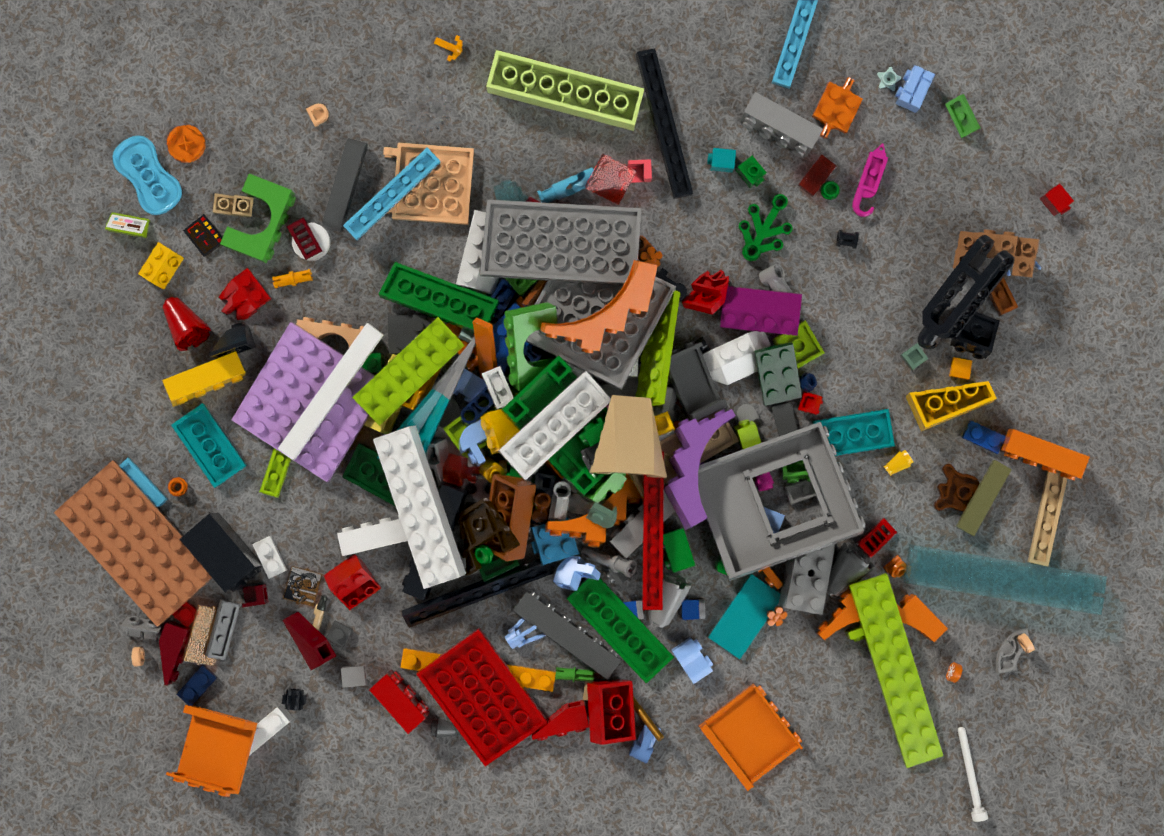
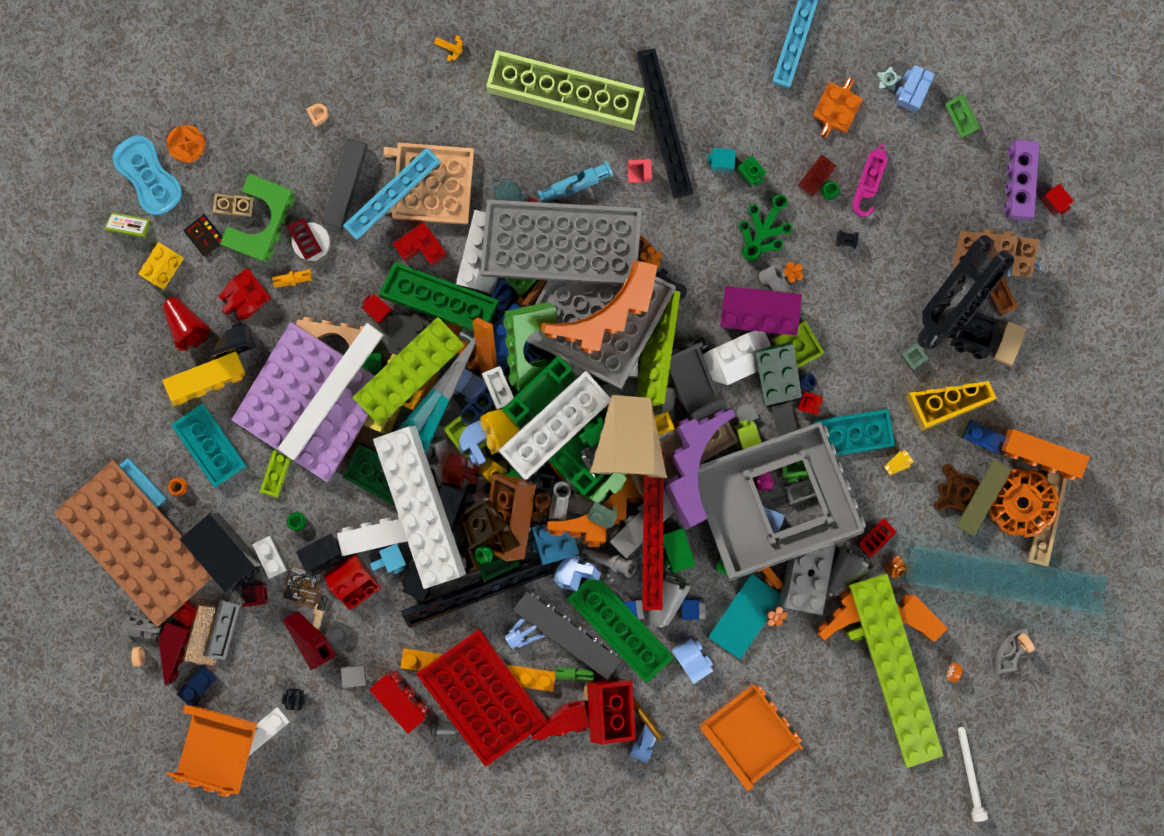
(296, 521): none -> green plate
(320, 555): none -> black brick
(376, 308): none -> red brick
(392, 559): none -> medium azure brick
(420, 240): none -> red brick
(610, 179): clear red plate -> none
(708, 292): red plate -> none
(780, 125): light grey brick -> none
(793, 272): none -> orange plant
(960, 368): light orange tile -> none
(1009, 344): none -> tan slope
(1029, 152): none -> medium lavender brick
(1034, 507): none -> orange plate

